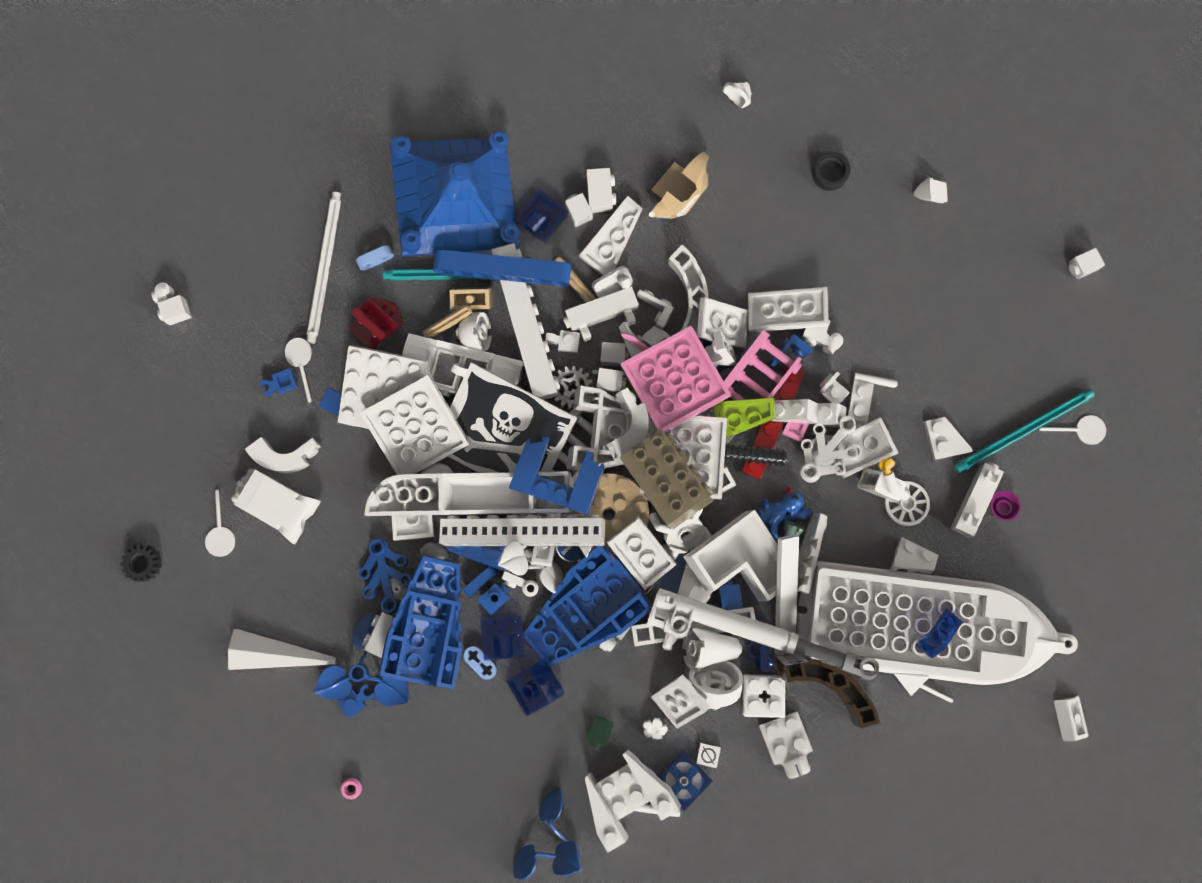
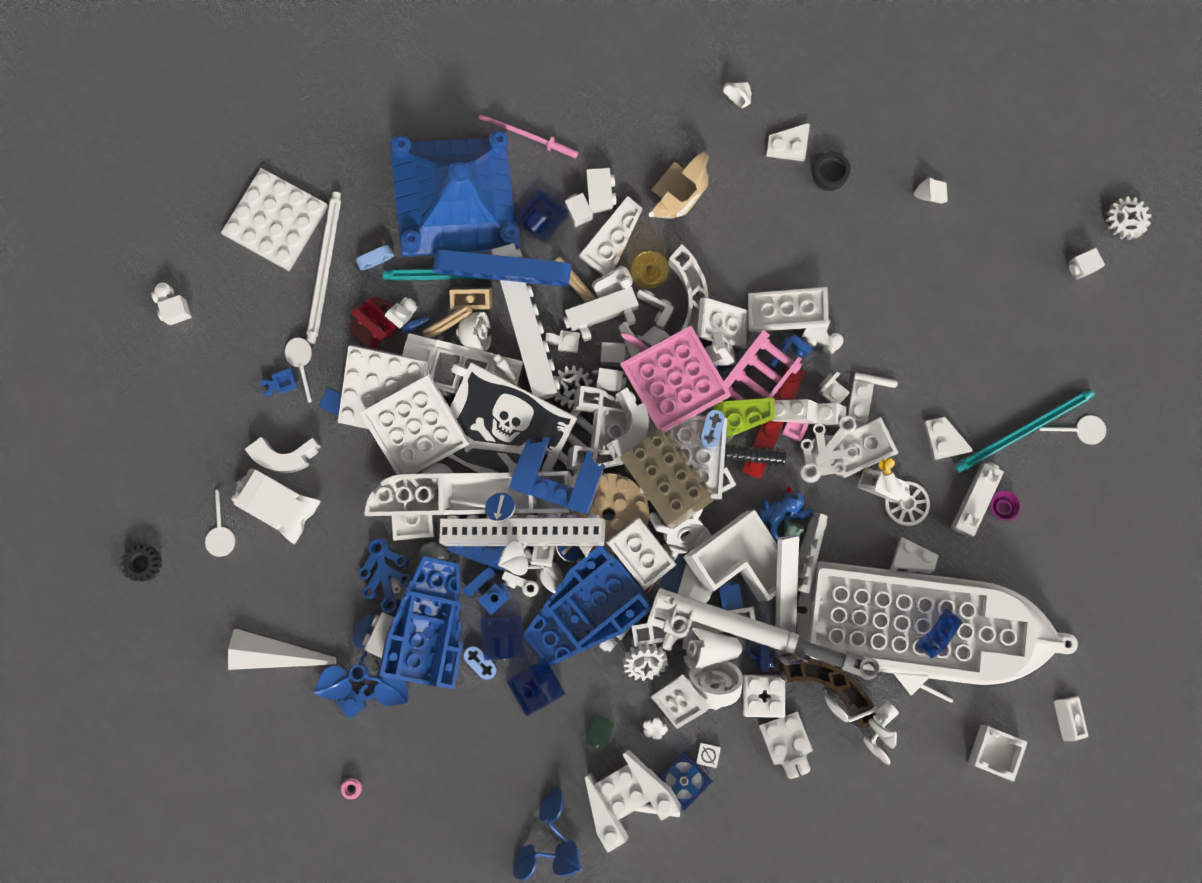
(274, 219): none -> white plate
(402, 312): none -> white plate
(414, 324): none -> blue piece
(498, 506): none -> blue piece
(504, 367): none -> white piece
(550, 144): none -> bright pink sword
(645, 661): none -> white gear
(653, 277): none -> clear yellow piece
(717, 430): none -> light blue beam
(789, 143): none -> white wing
(882, 717): none -> white plant
(997, 752): none -> white container
(1137, 217): none -> white gear

